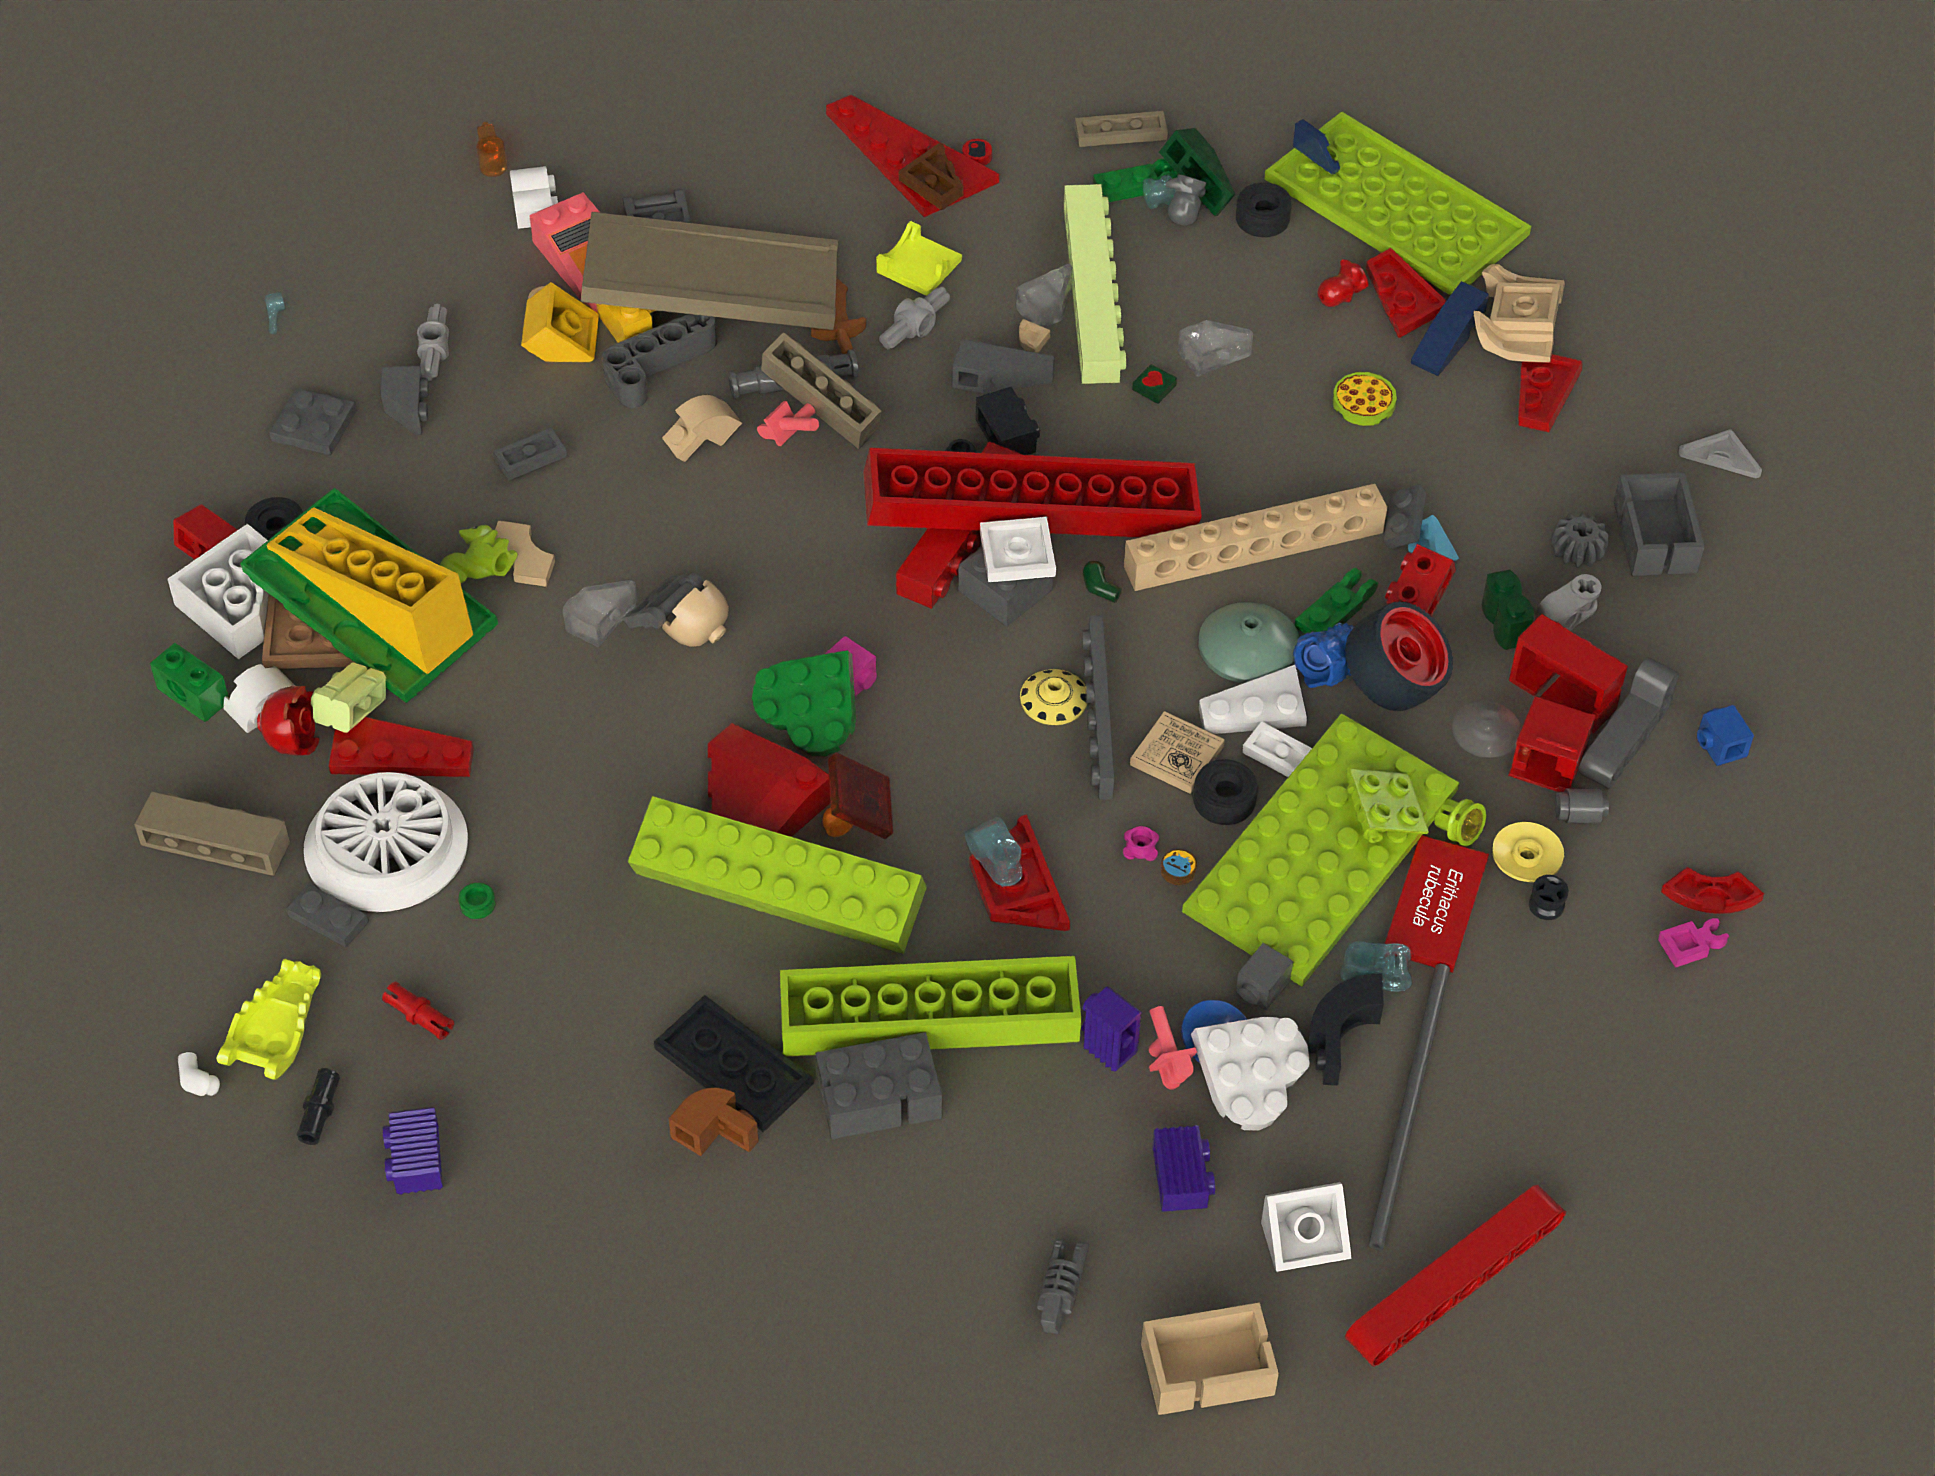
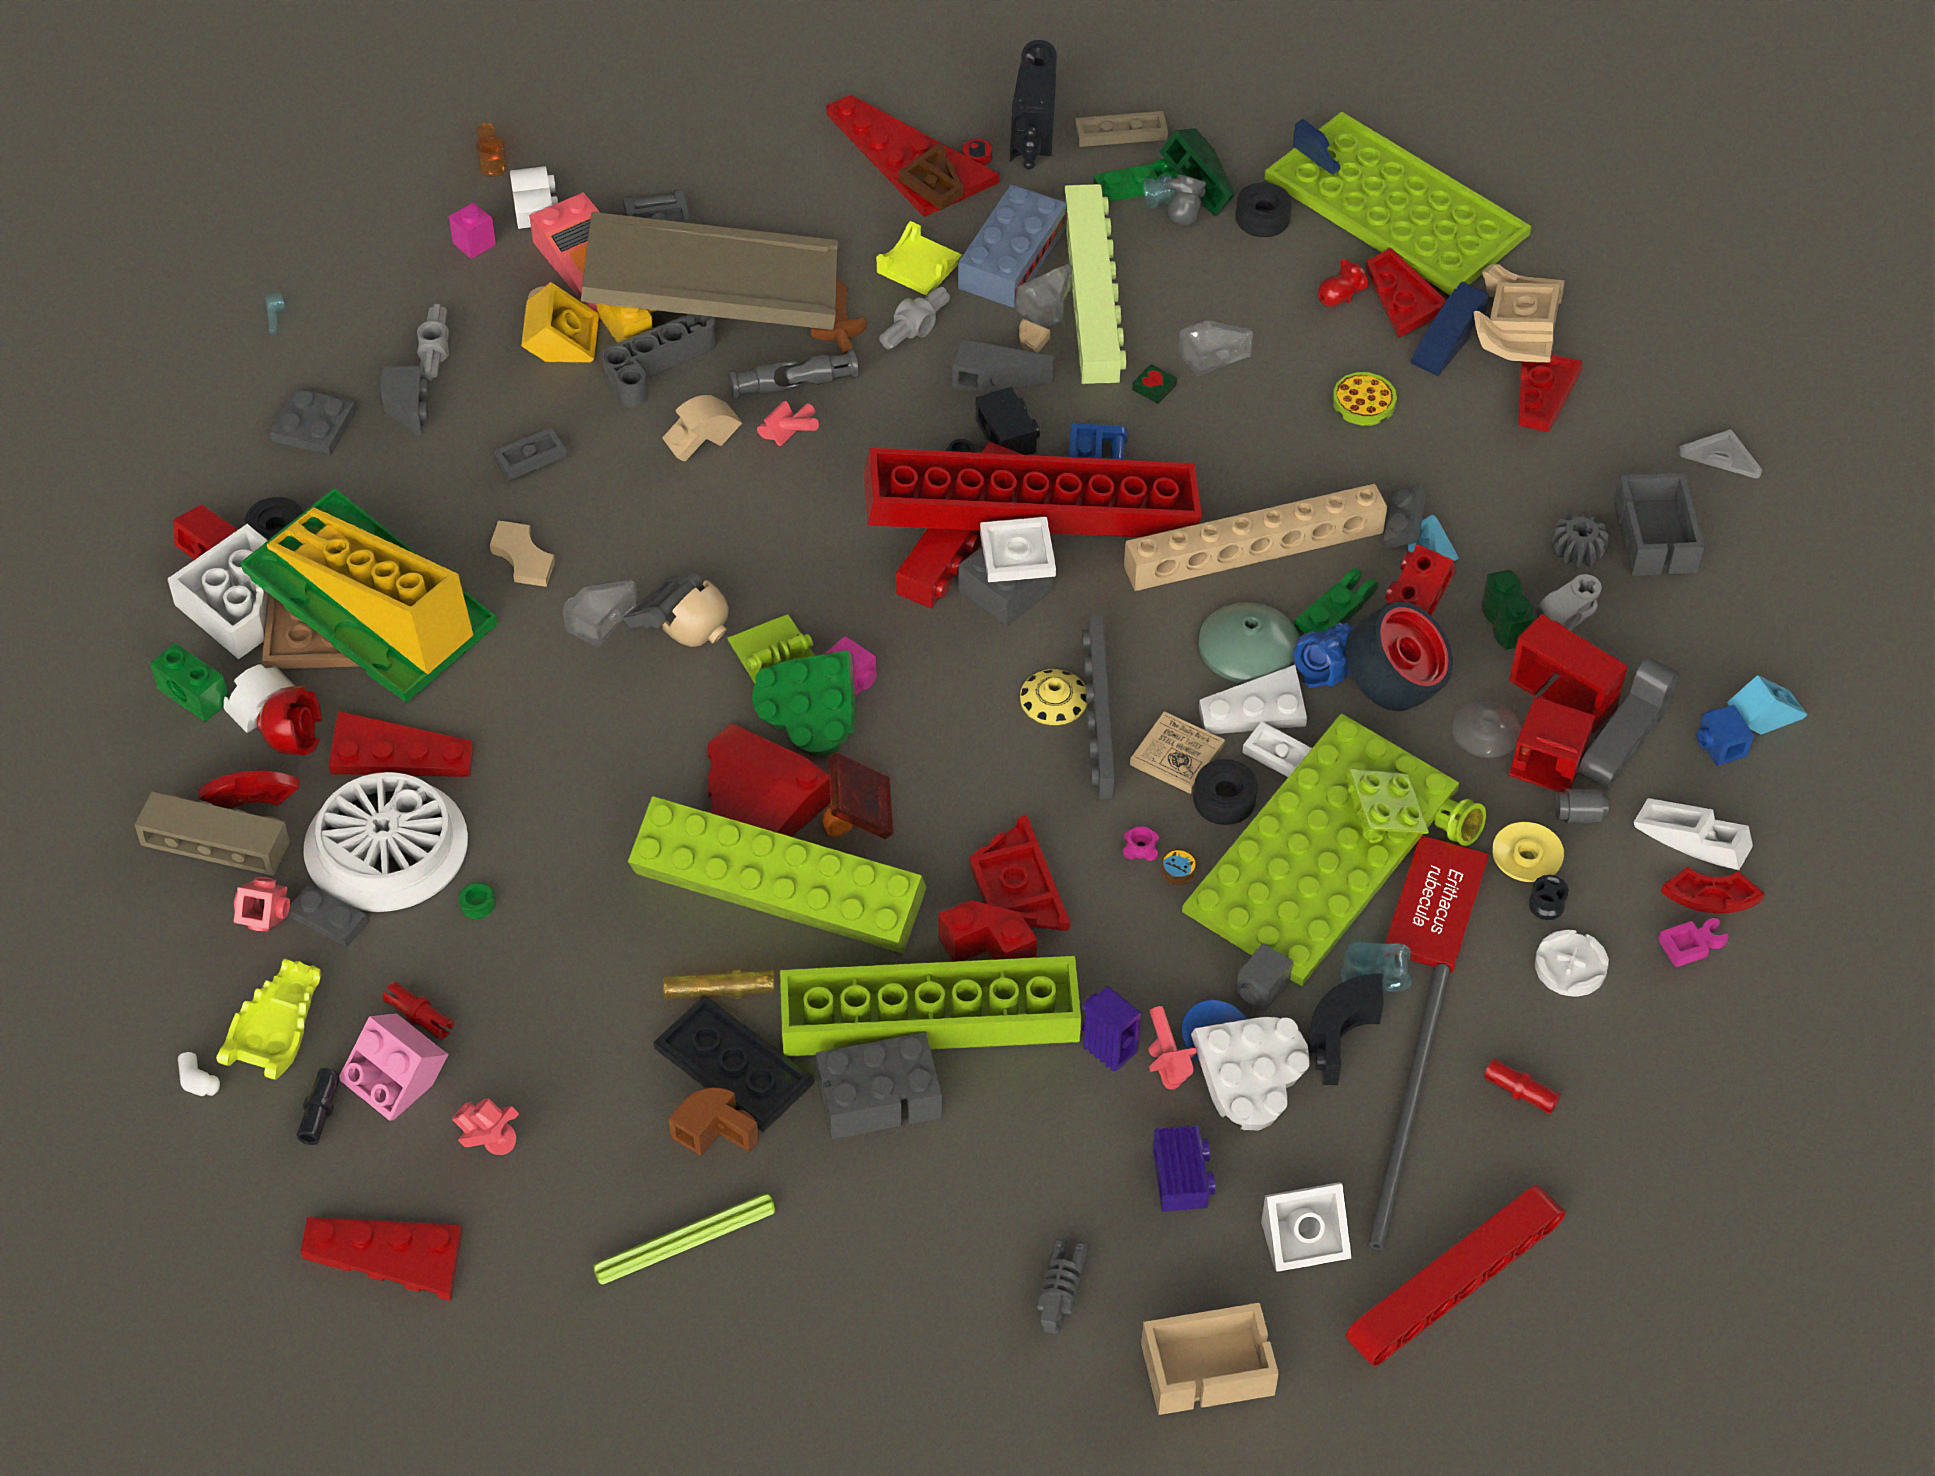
(249, 788): none -> red tile
(253, 911): none -> coral brick
(348, 697): yellowish green brick -> none
(392, 1064): none -> bright pink slope
(402, 1252): none -> red wing
(414, 1150): dark purple brick -> none
(472, 230): none -> dark pink brick
(483, 557): lime animal -> none
(486, 1126): none -> coral hips
(683, 1238): none -> lime axle
(724, 984): none -> clear yellow pin
(770, 644): none -> lime hinge
(817, 385): dark tan brick -> none
(982, 928): none -> red brick
(996, 851): clear light blue piece -> none
(1011, 245): none -> sand blue brick
(1034, 103): none -> black piece
(1088, 438): none -> blue plate
(1096, 583): dark green arm -> none
(1522, 1086): none -> red pin
(1571, 963): none -> white tile
(1695, 832): none -> white slope
(1766, 705): none -> medium azure slope

